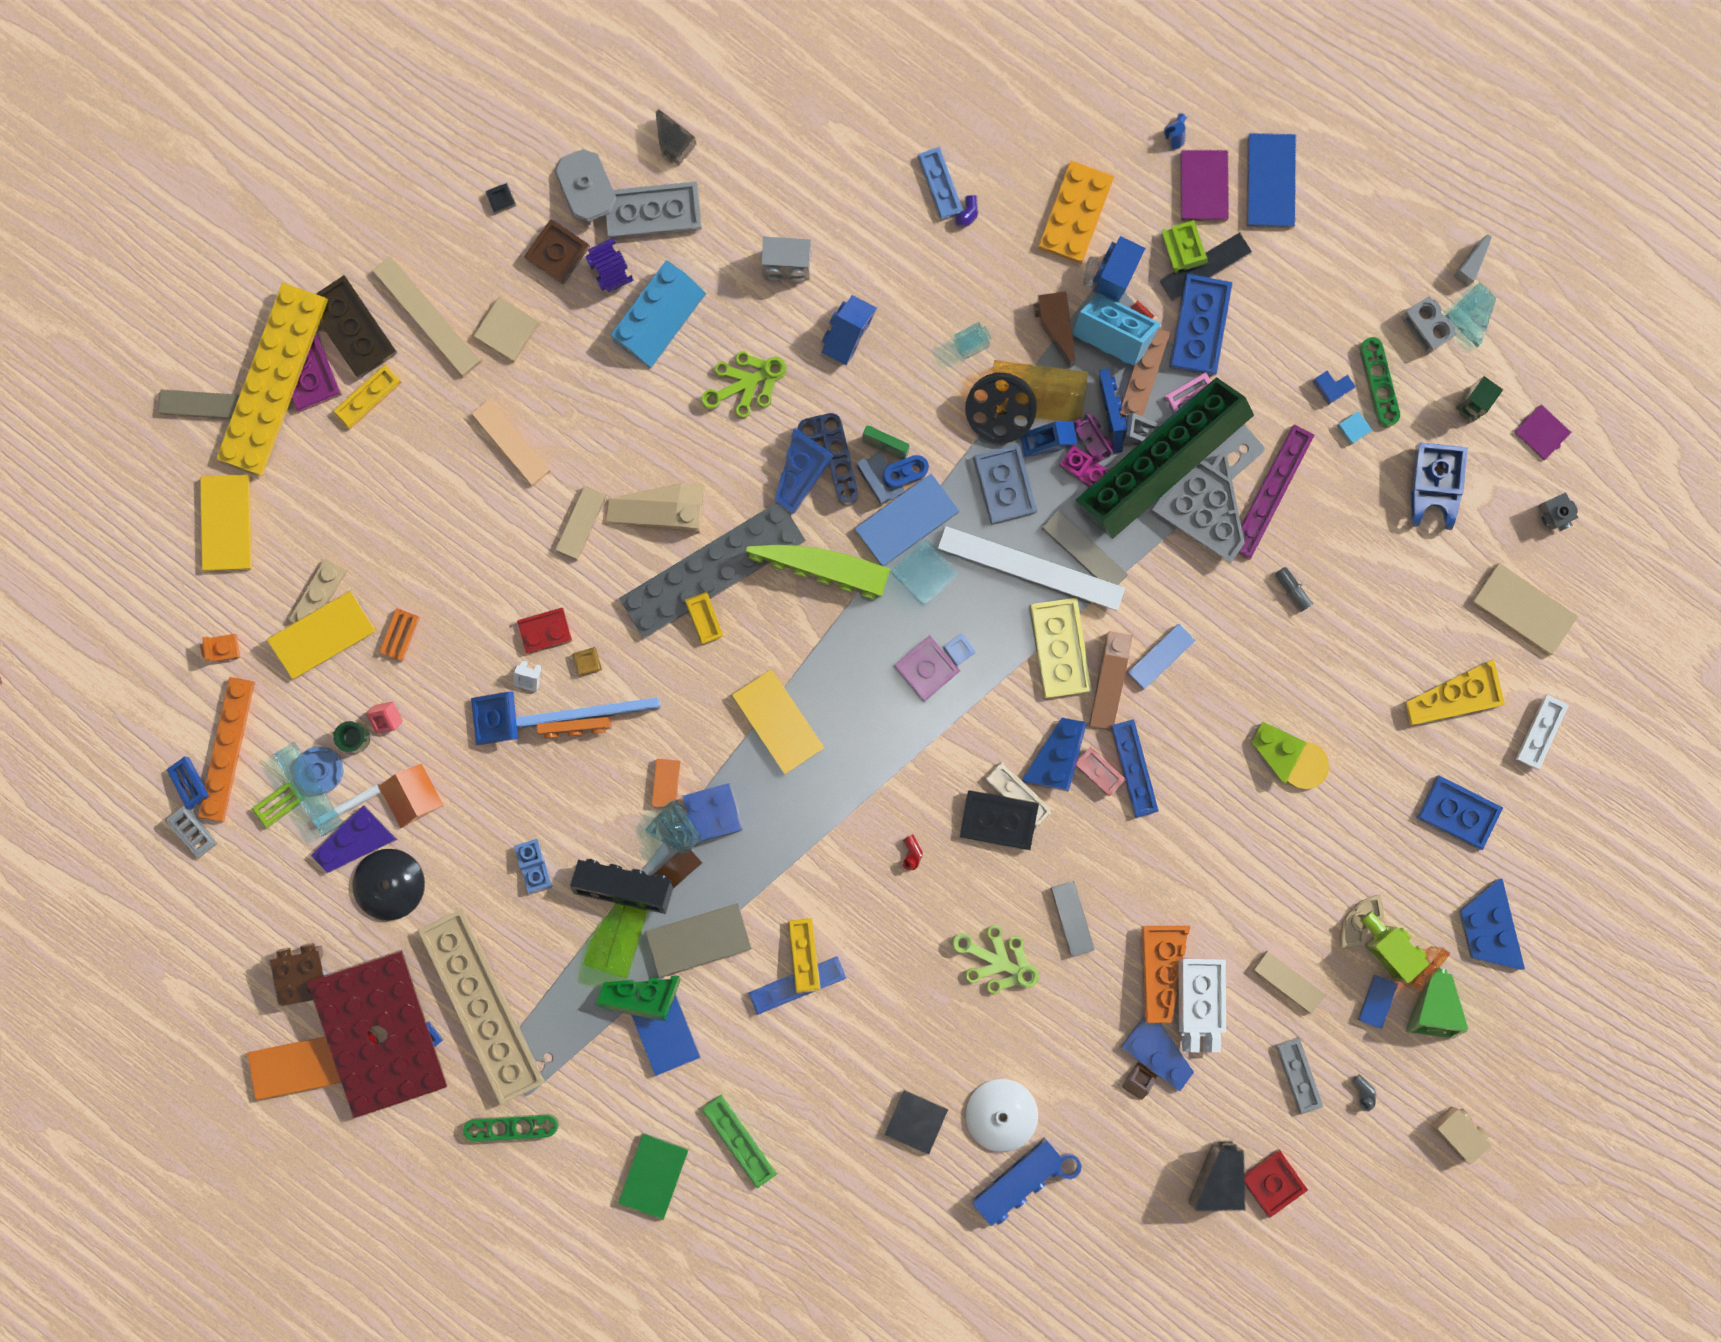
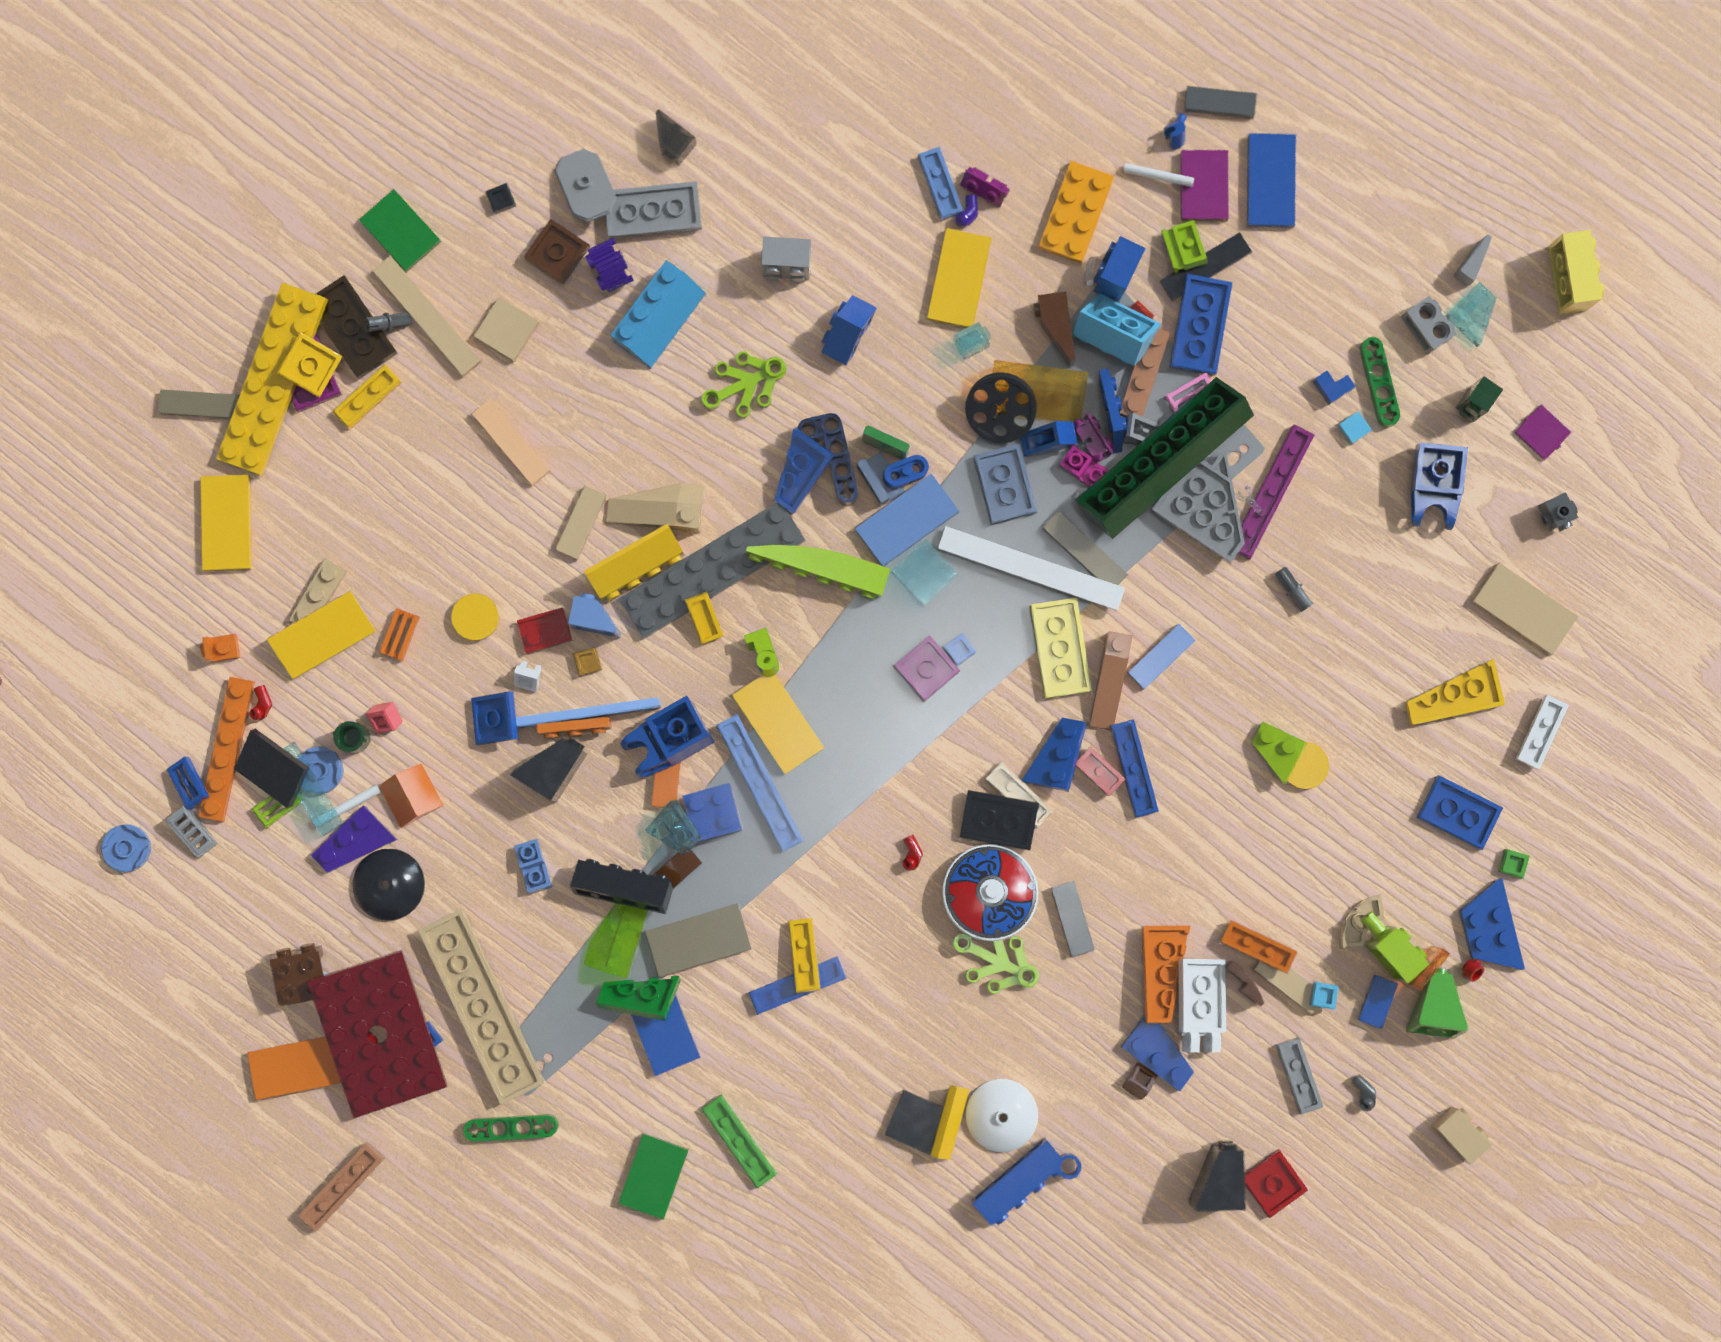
(126, 848): none -> medium blue tile
(263, 705): none -> red arm
(271, 768): none -> black tile
(309, 364): none -> yellow tile
(341, 1187): none -> nougat plate
(386, 321): none -> dark grey axle
(400, 230): none -> green tile
(475, 617): none -> yellow tile
(552, 768): none -> black slope
(591, 616): none -> medium blue slope
(634, 563): none -> yellow slope
(663, 740): none -> blue brick
(760, 783): none -> medium blue tile
(766, 659): none -> lime leg
(950, 1122): none -> yellow tile
(959, 278): none -> yellow tile
(990, 893): none -> dish
(992, 191): none -> magenta hinge
(1158, 175): none -> white bar
(1220, 102): none -> dark grey tile
(1248, 987): none -> reddish brown slope
(1250, 499): none -> clear hand
(1259, 947): none -> orange plate
(1324, 995): none -> medium azure tile
(1472, 970): none -> red plate
(1514, 863): none -> bright green tile
(1575, 271): none -> light yellow brick

